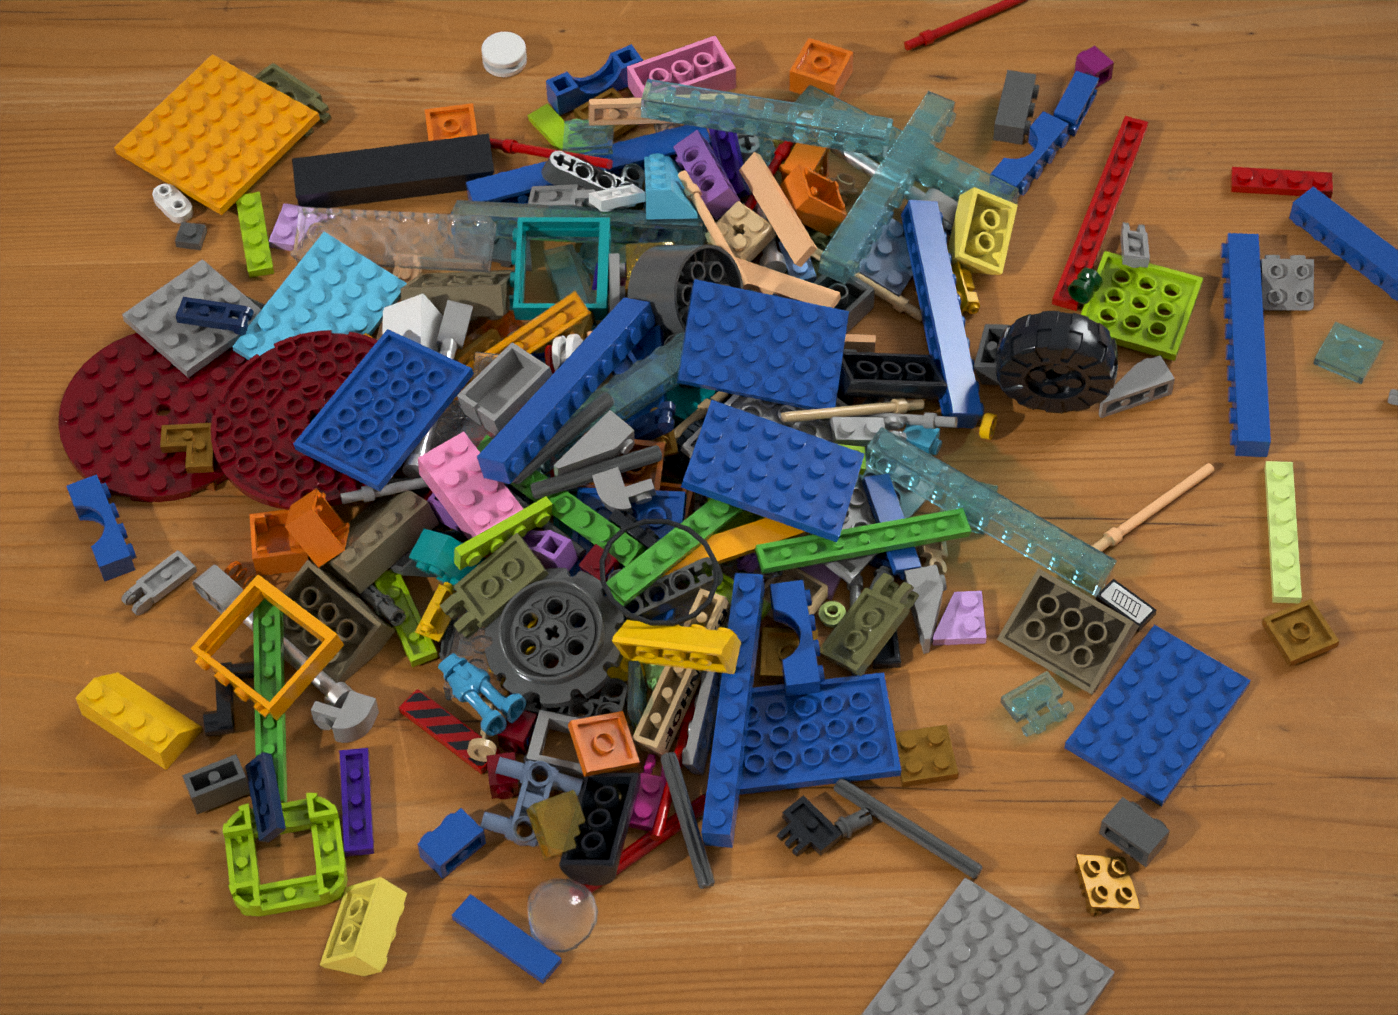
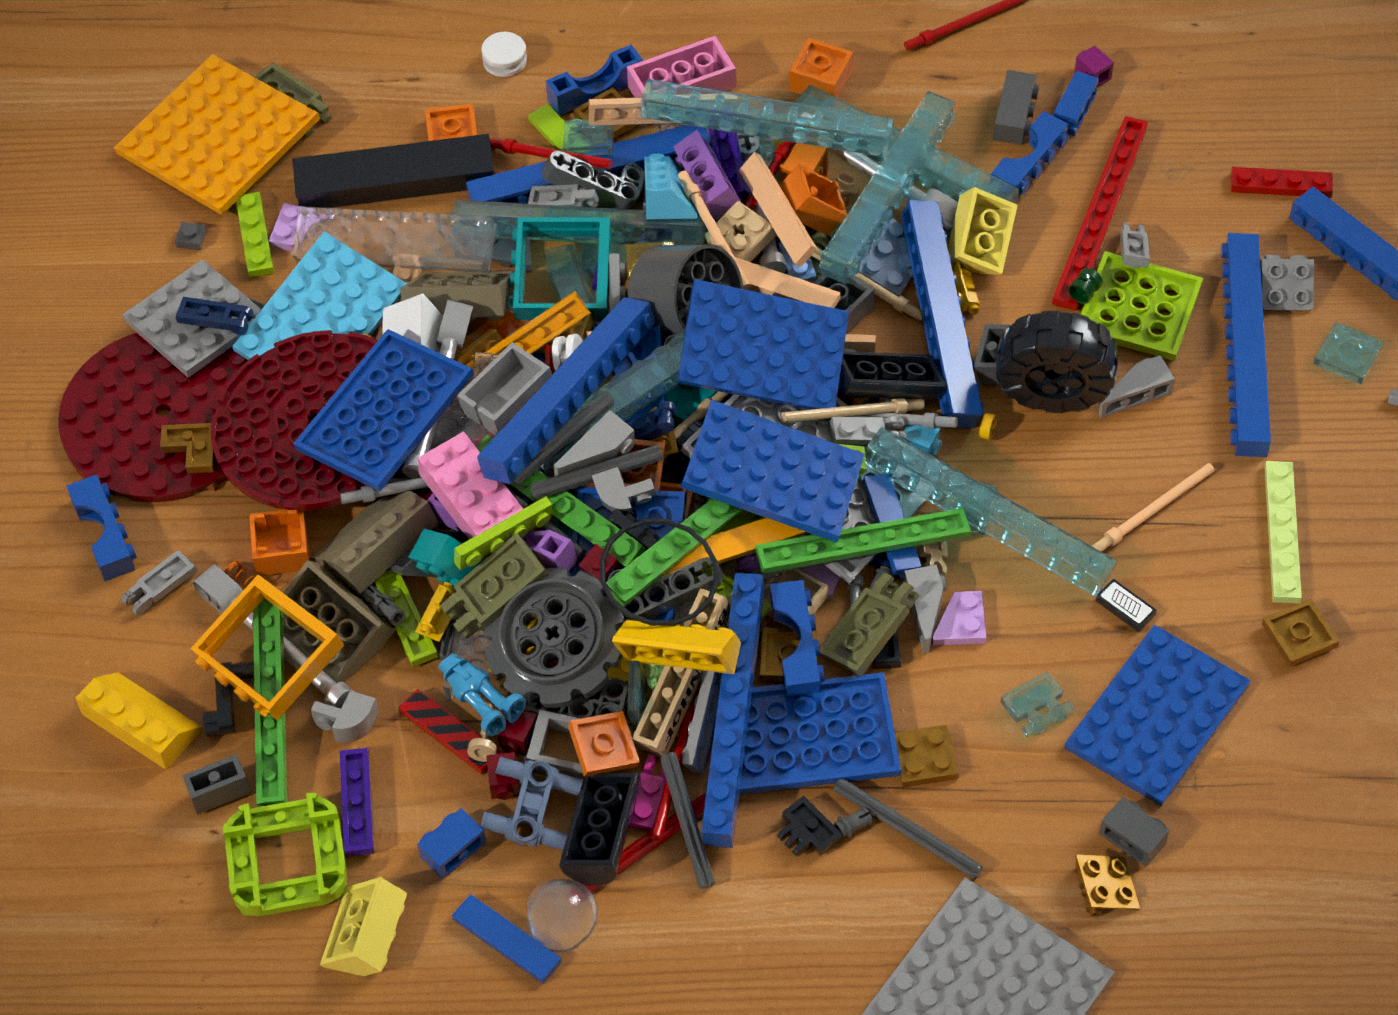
(168, 200): white plate -> none
(265, 797): dark blue plate -> none
(317, 527): orange container -> none
(556, 823): clear yellow piece -> none
(616, 197): white plate -> none
(831, 620): yellowish green plate -> none
(1067, 631): dark tan slope -> none

